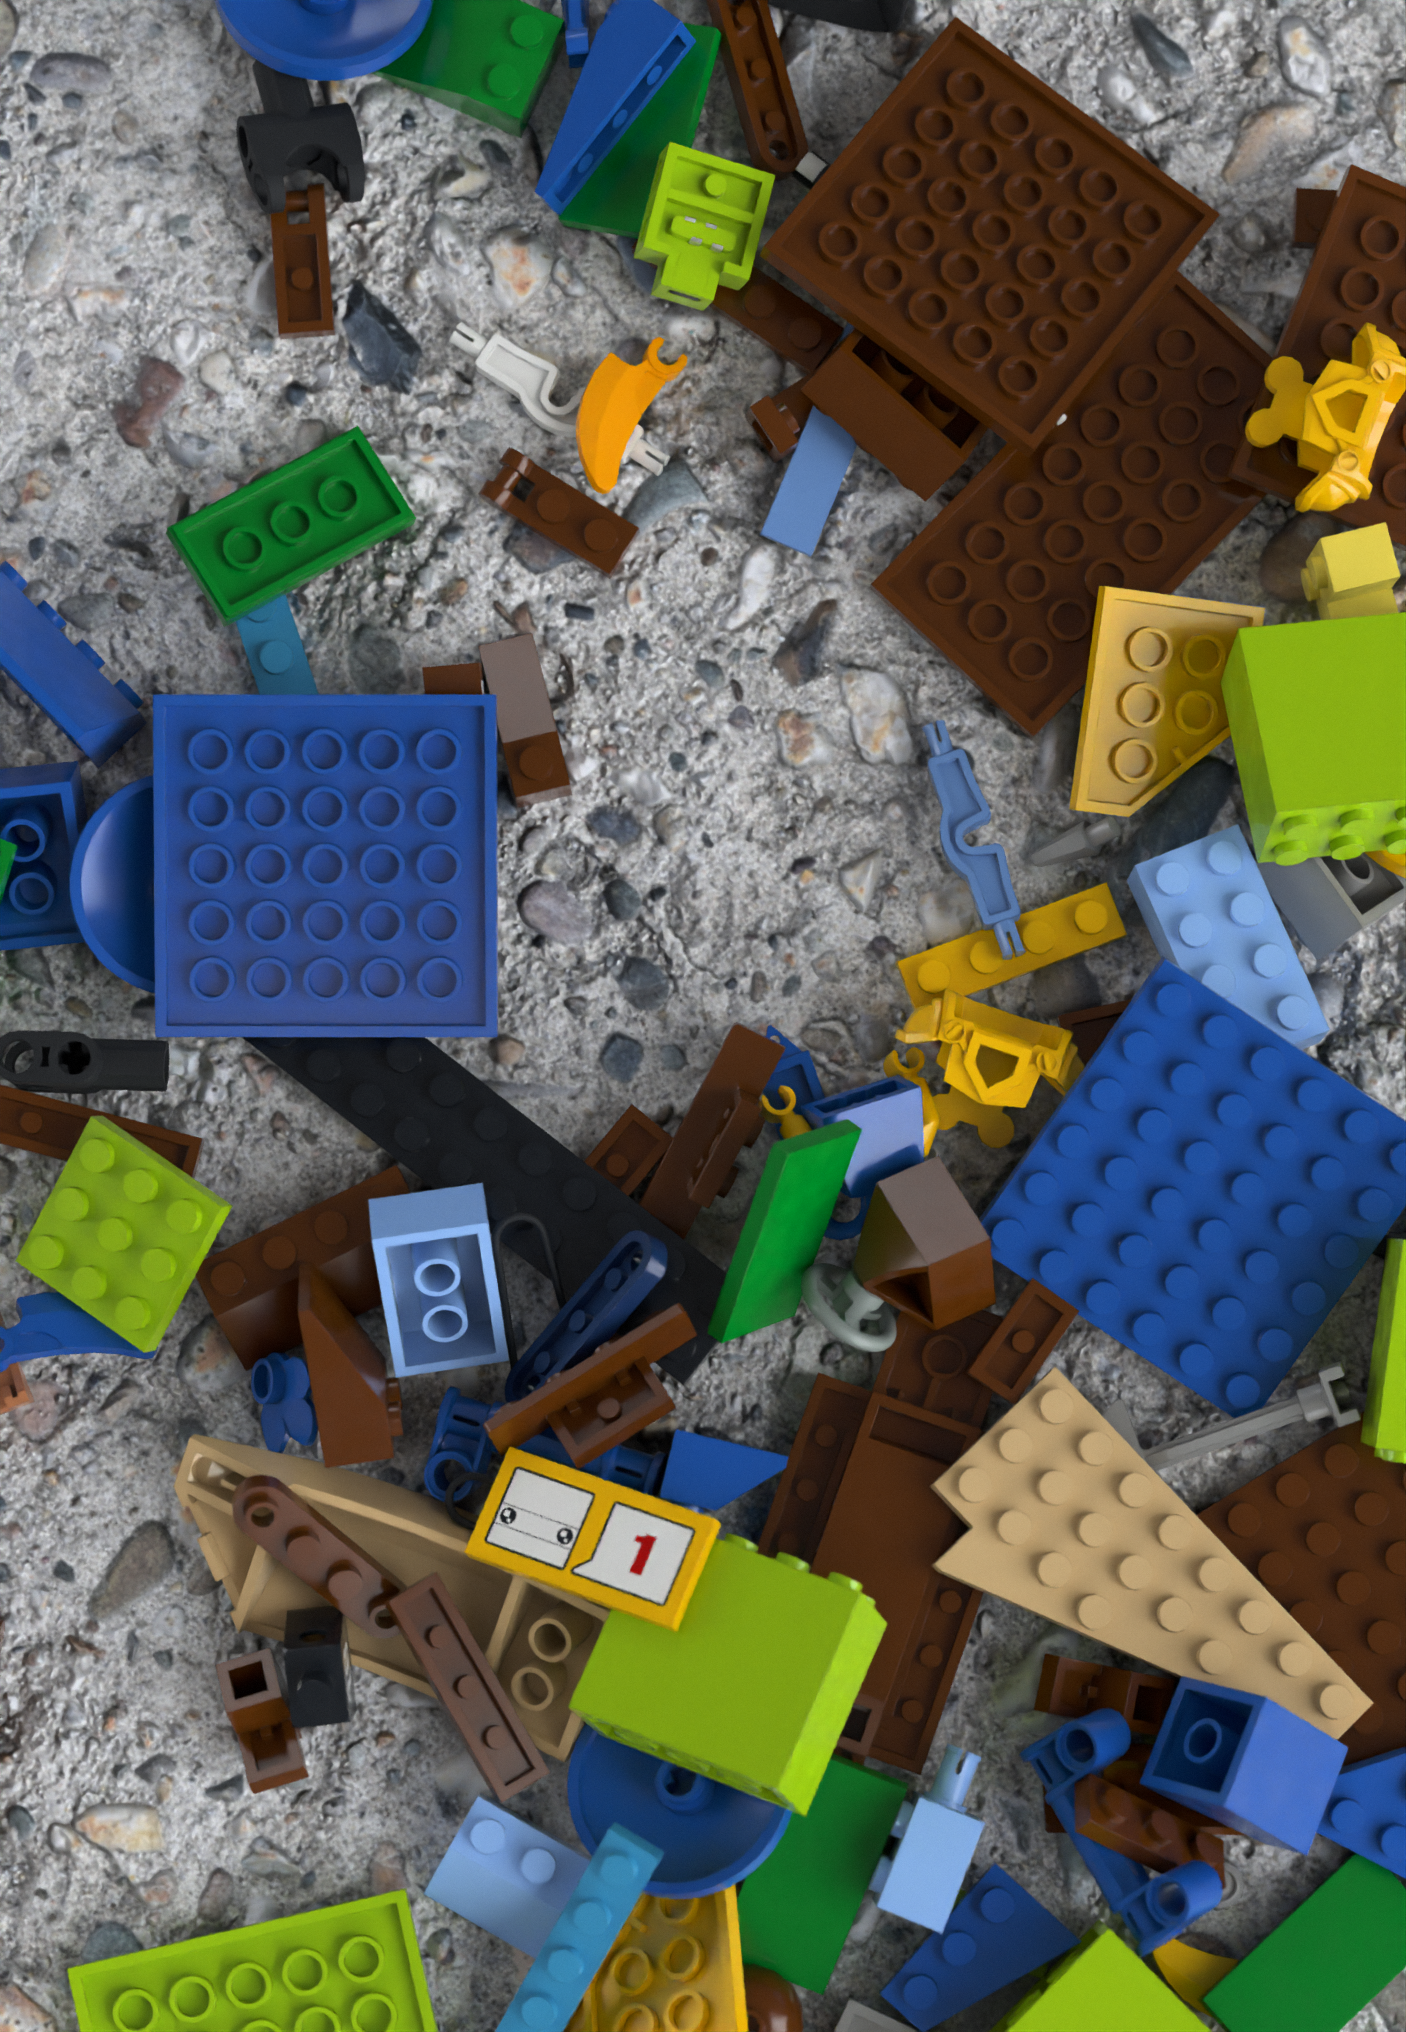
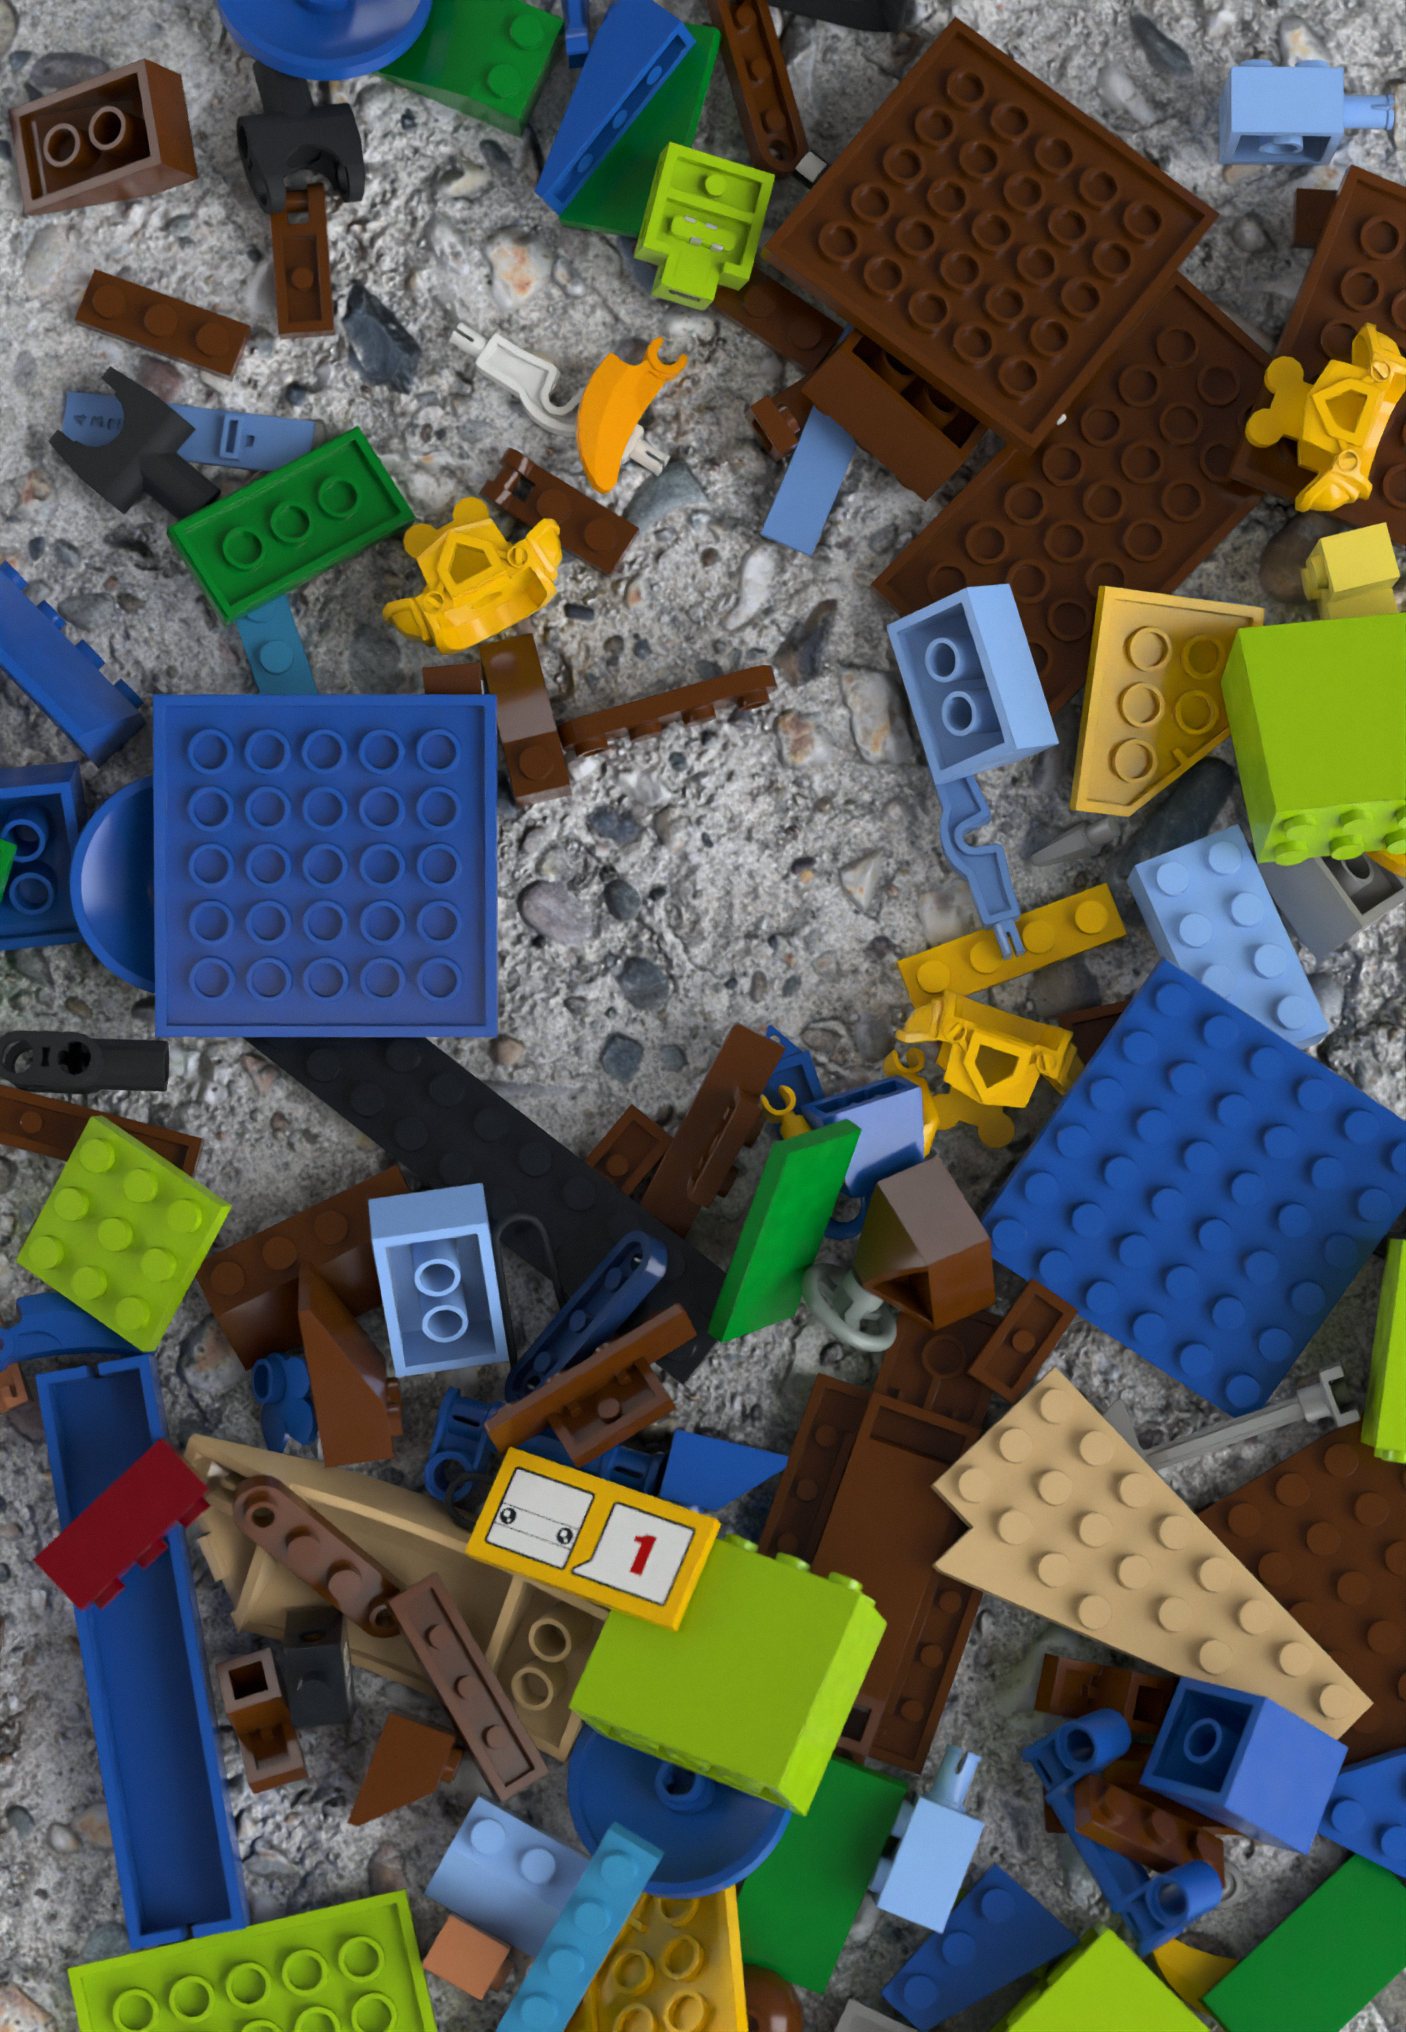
(104, 140): none -> reddish brown slope
(125, 1526): none -> dark red brick
(141, 455): none -> black connector
(147, 1675): none -> blue piece
(163, 325): none -> reddish brown plate
(219, 438): none -> medium blue piece
(406, 1765): none -> reddish brown slope
(469, 1957): none -> nougat brick
(474, 579): none -> yellow piece
(644, 717): none -> reddish brown plate
(972, 683): none -> light blue slope
(1291, 113): none -> light blue brick

